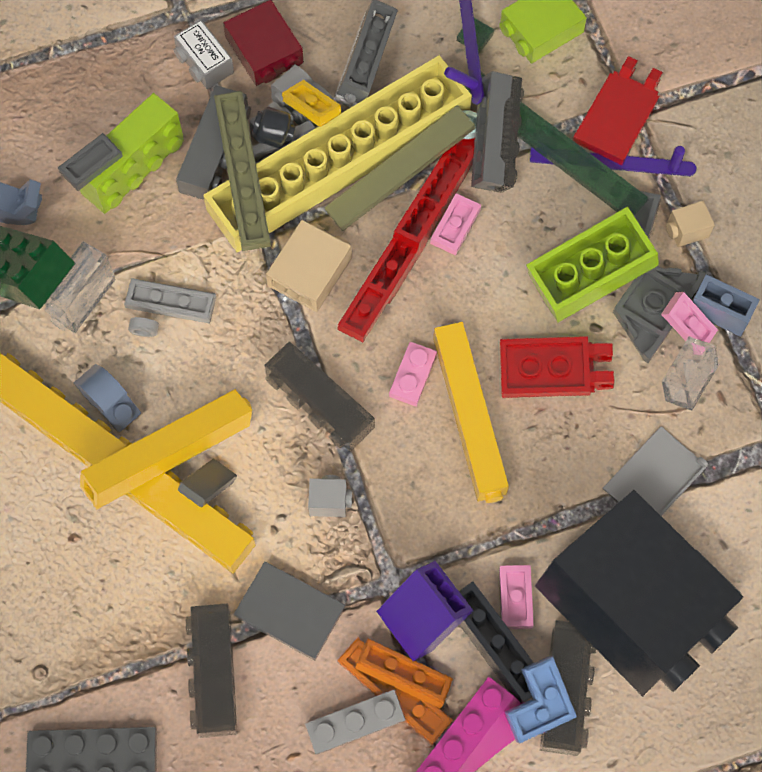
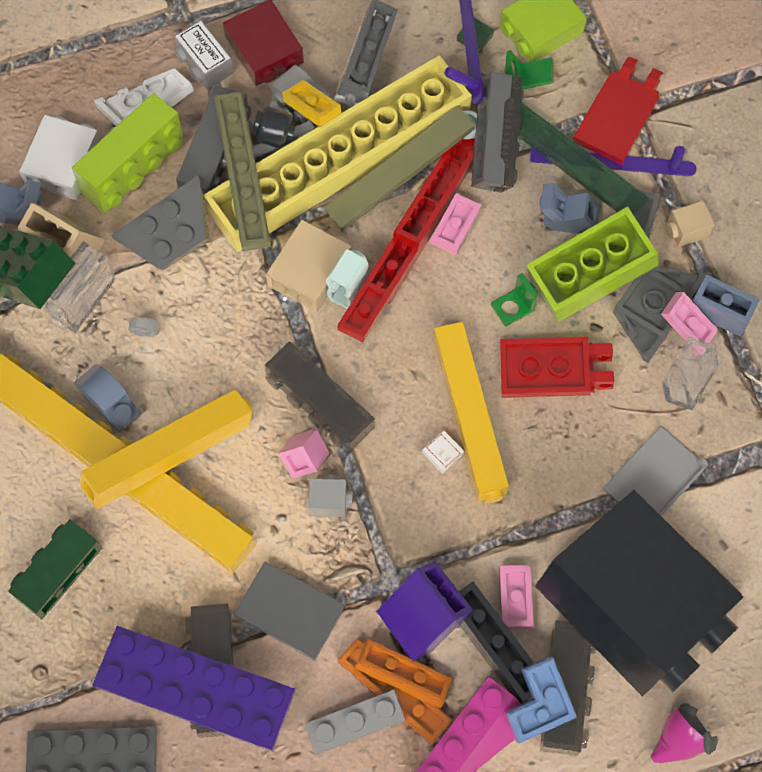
(54, 568): none -> dark green brick
(55, 151): none -> white brick
(59, 228): none -> tan brick
(90, 162): dark grey tile -> none
(169, 86): none -> white wing
(169, 227): none -> dark grey wing
(170, 300): light grey tile -> none
(194, 688): none -> dark purple plate
(207, 482): dark grey tile -> none
(304, 453): none -> bright pink panel
(347, 277): none -> light aqua brick
(413, 374): bright pink plate -> none
(443, 452): none -> white tile
(523, 295): none -> green bracket
(533, 73): none -> green bracket
(570, 212): none -> sand blue brick
(683, 737): none -> dark pink hat

